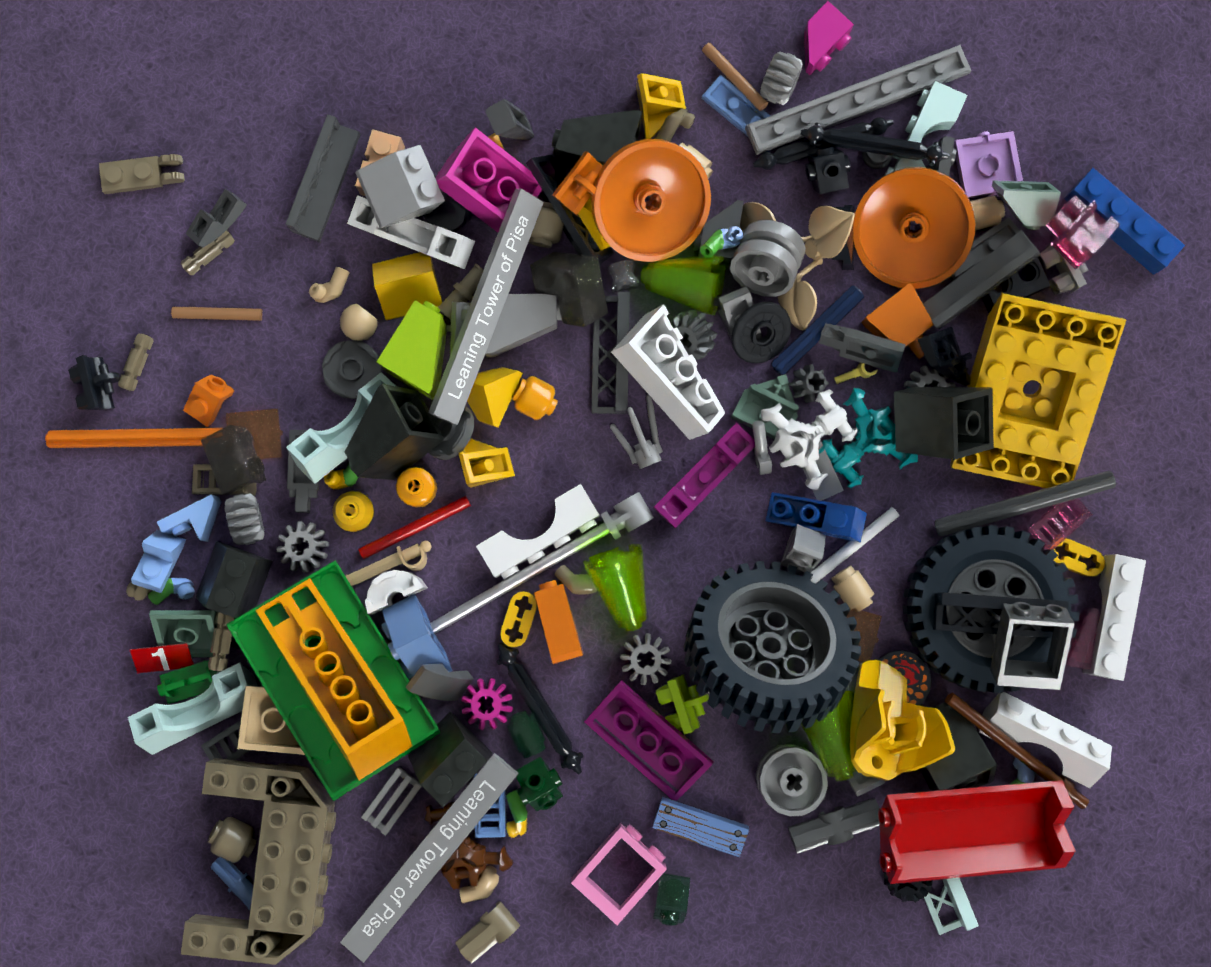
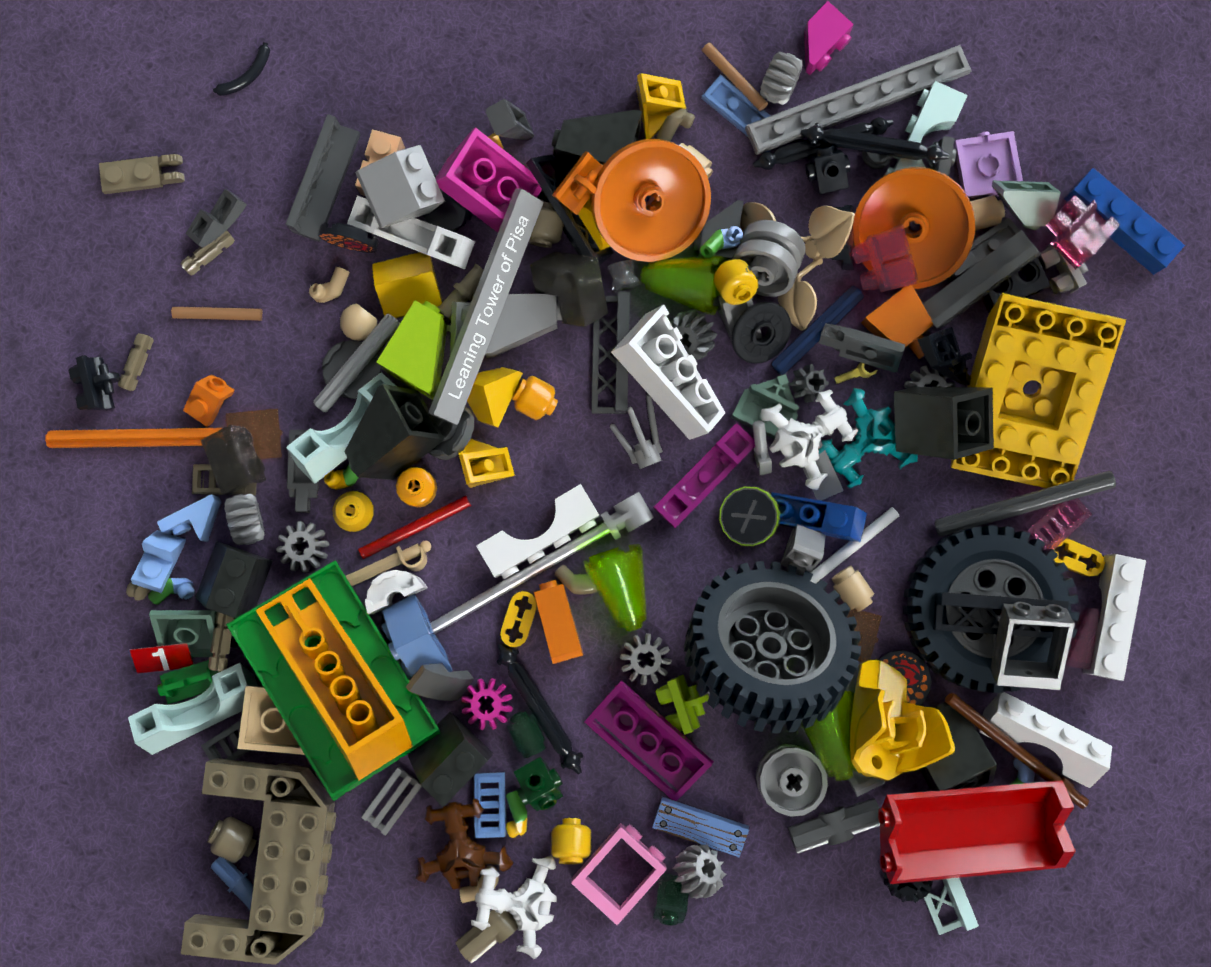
(249, 76): none -> black piece
(348, 237): none -> black tile
(356, 363): none -> light grey axle
(429, 857): light grey tile -> none
(528, 904): none -> white piece
(571, 841): none -> yellow head
(699, 871): none -> light grey gear
(735, 281): none -> yellow head
(749, 516): none -> black tile
(880, 249): none -> clear pink hips

